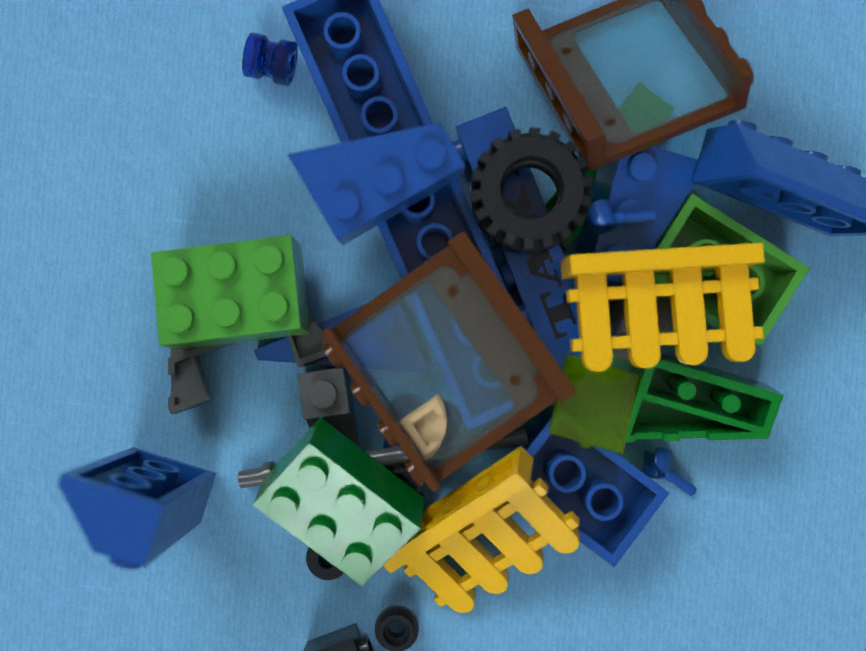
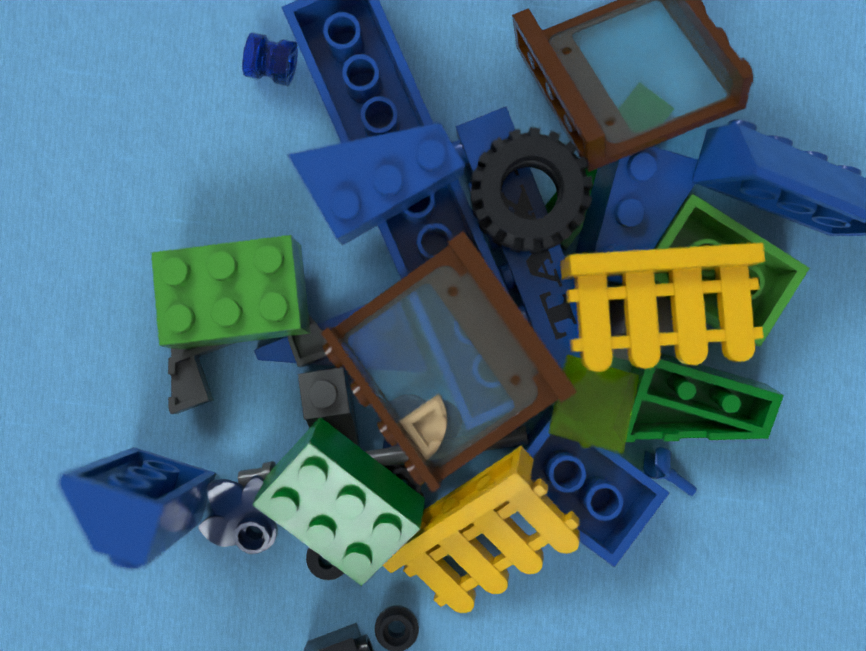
(235, 515): none -> dark blue plate
(603, 220): blue hand -> none

